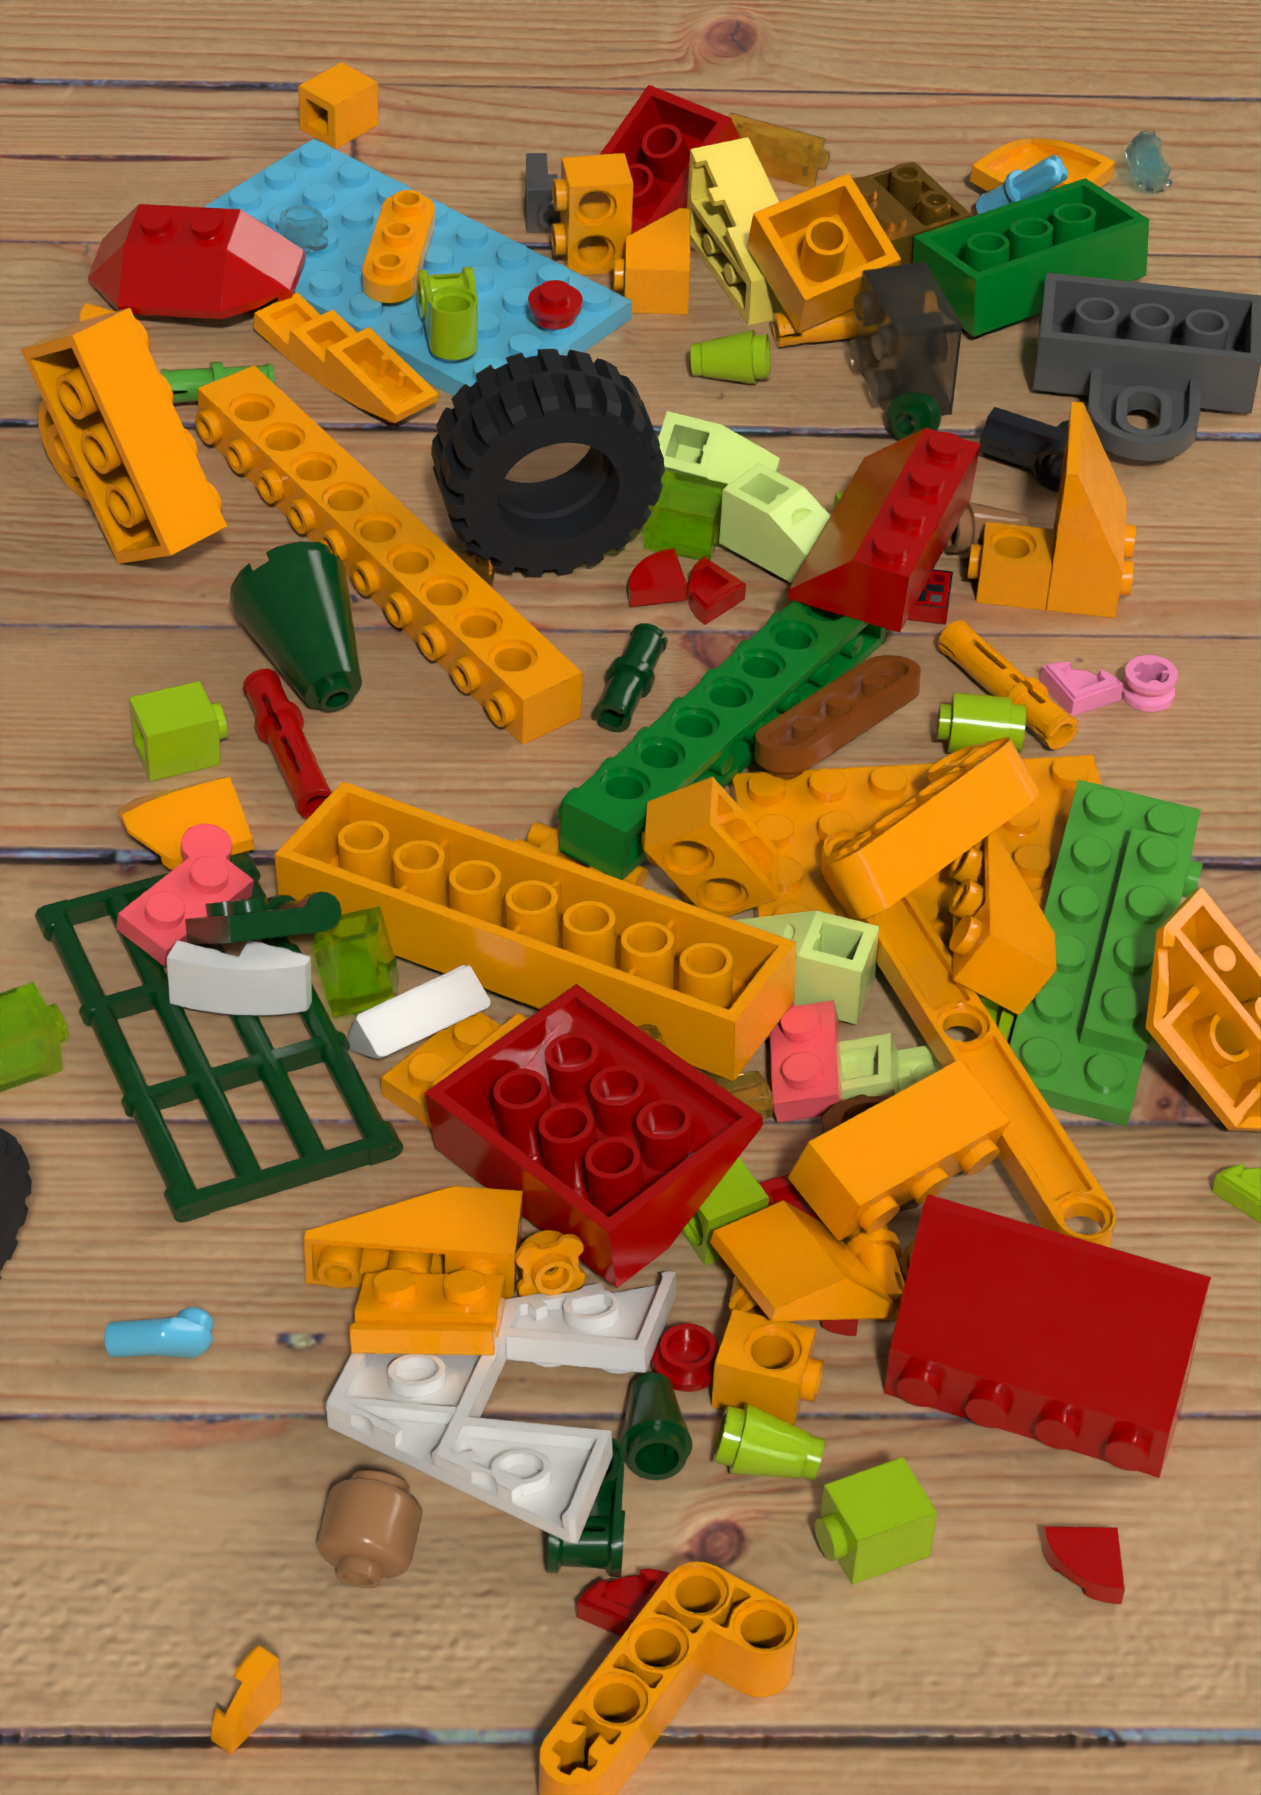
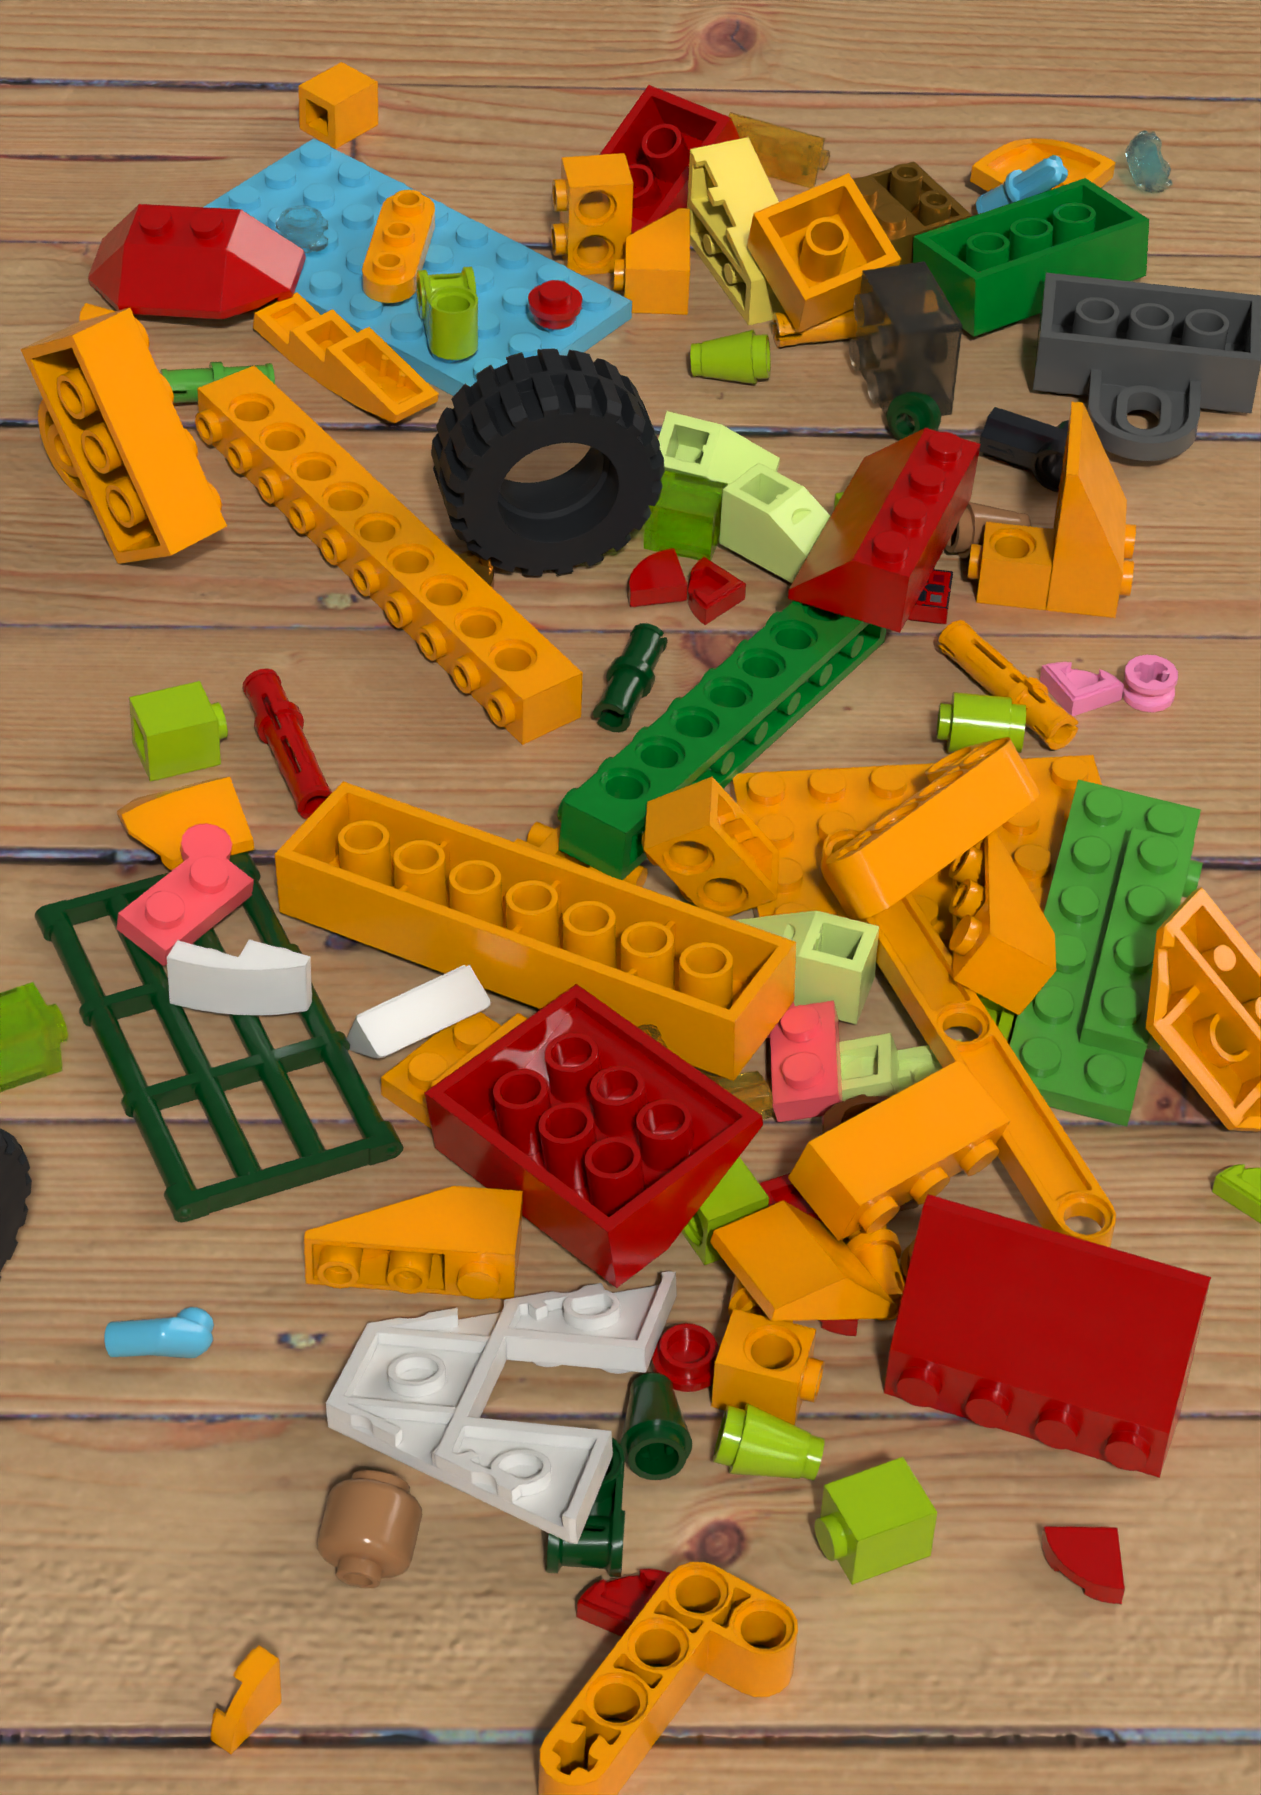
(264, 918): dark green plate -> none
(303, 621): dark green cone -> none
(357, 962): clear neon green brick -> none
(428, 1313): light orange plate -> none
(538, 195): flat silver bracket -> none
(550, 1263): light orange plate -> none
(836, 714): dark orange plate -> none

